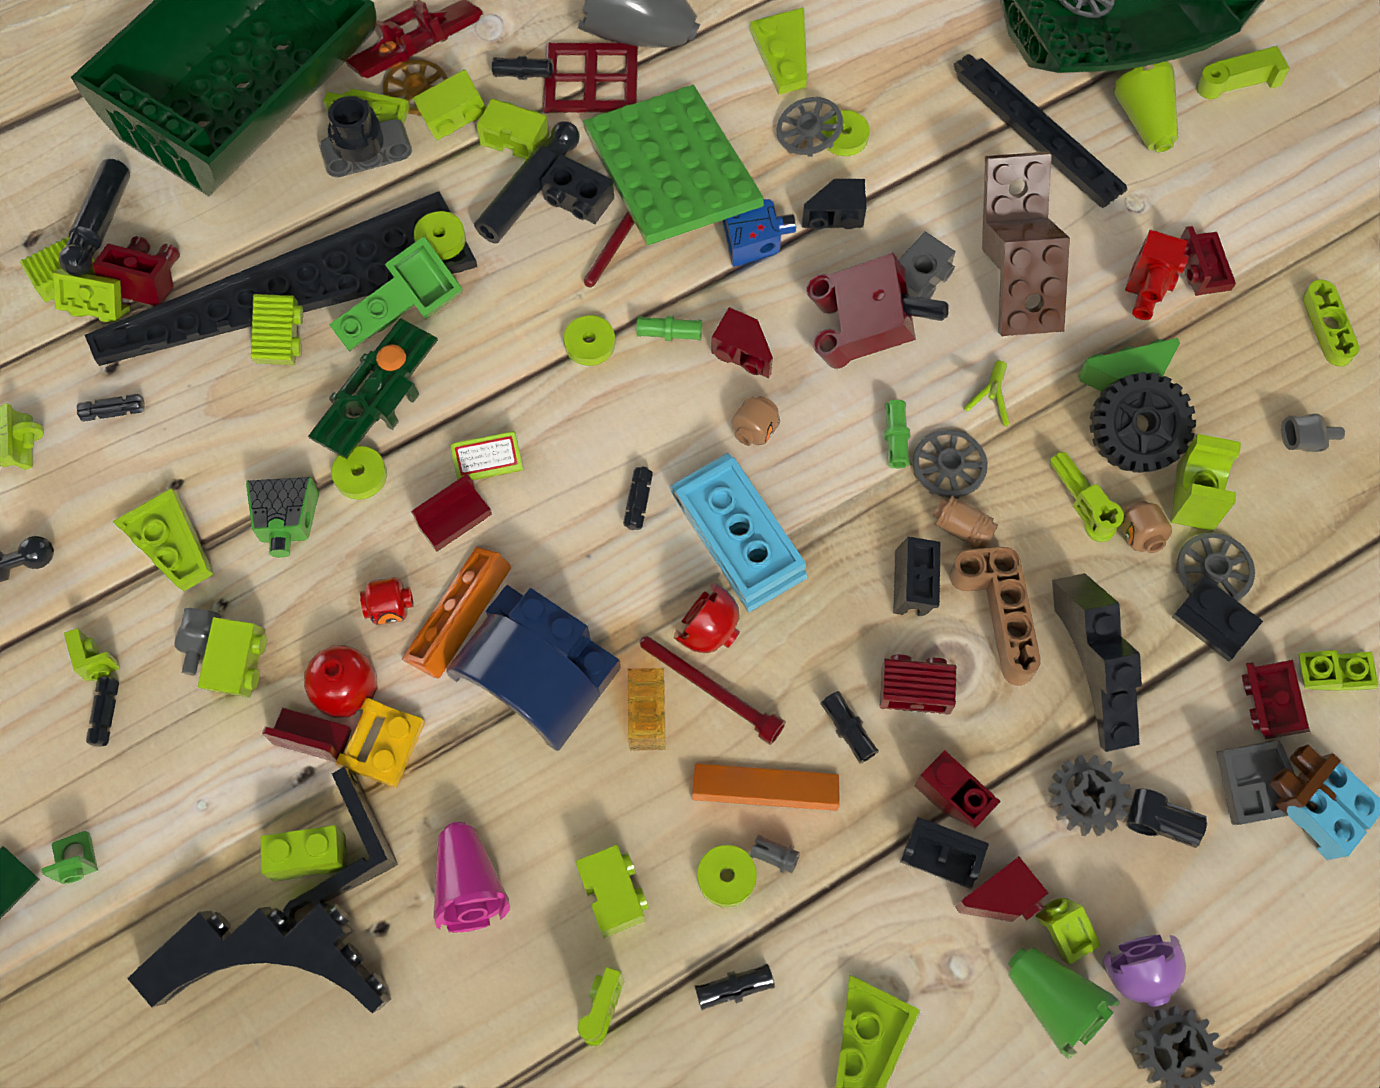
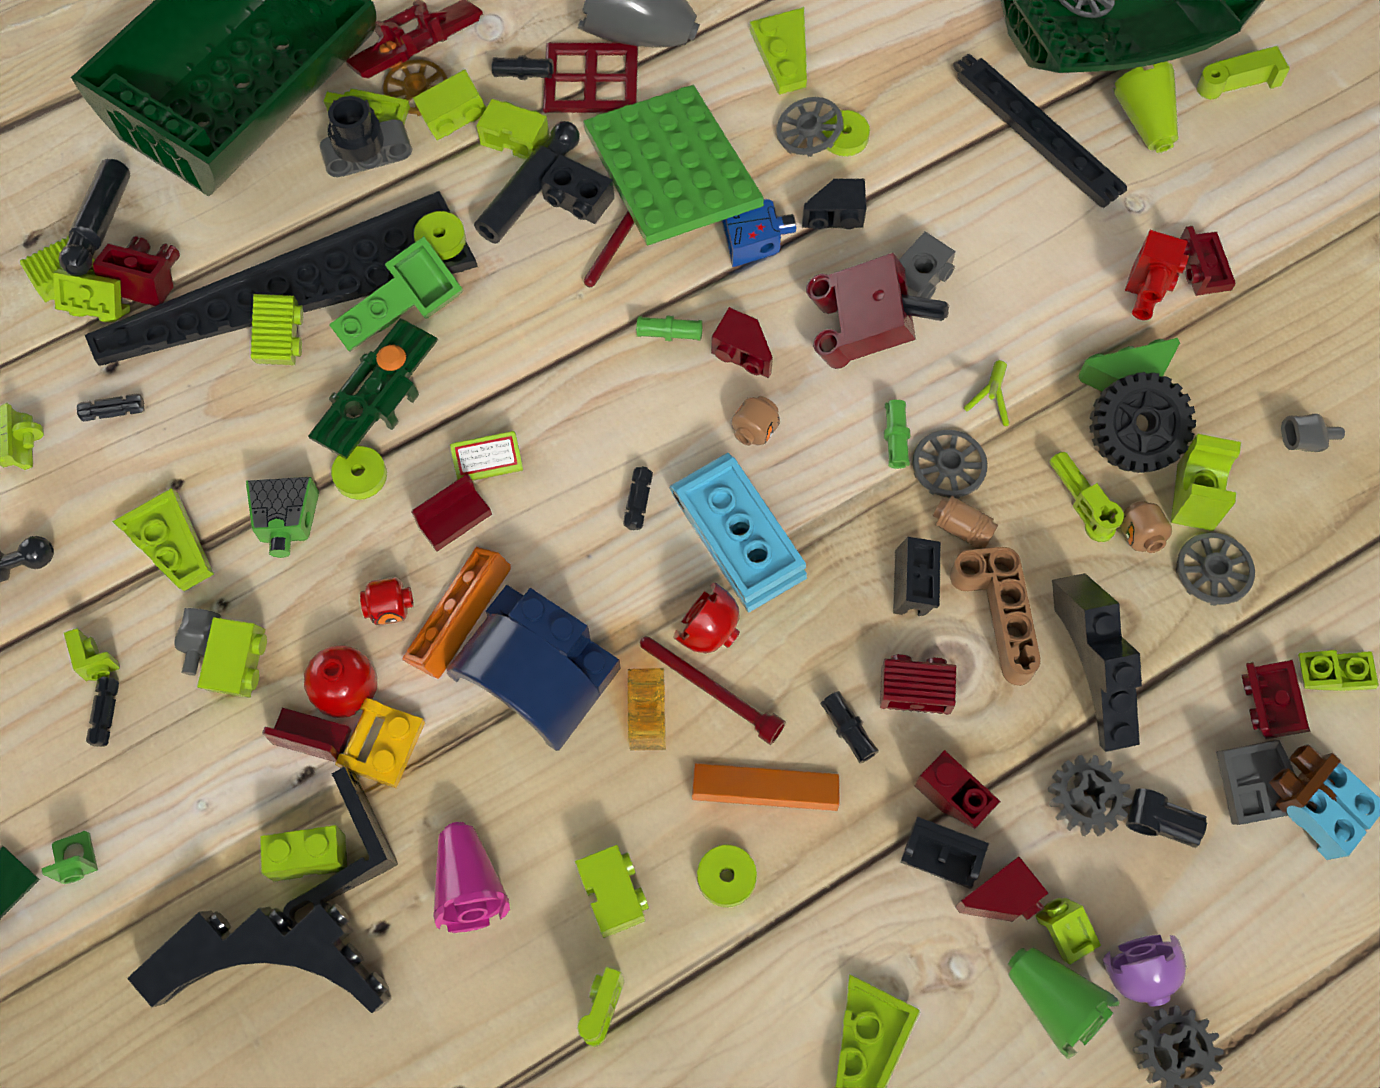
(585, 328): lime piece -> none
(734, 987): black pin -> none
(775, 854): dark grey pin -> none
(1025, 244): reddish brown bracket -> none
(1217, 619): black plate -> none
(1328, 336): lime beam -> none

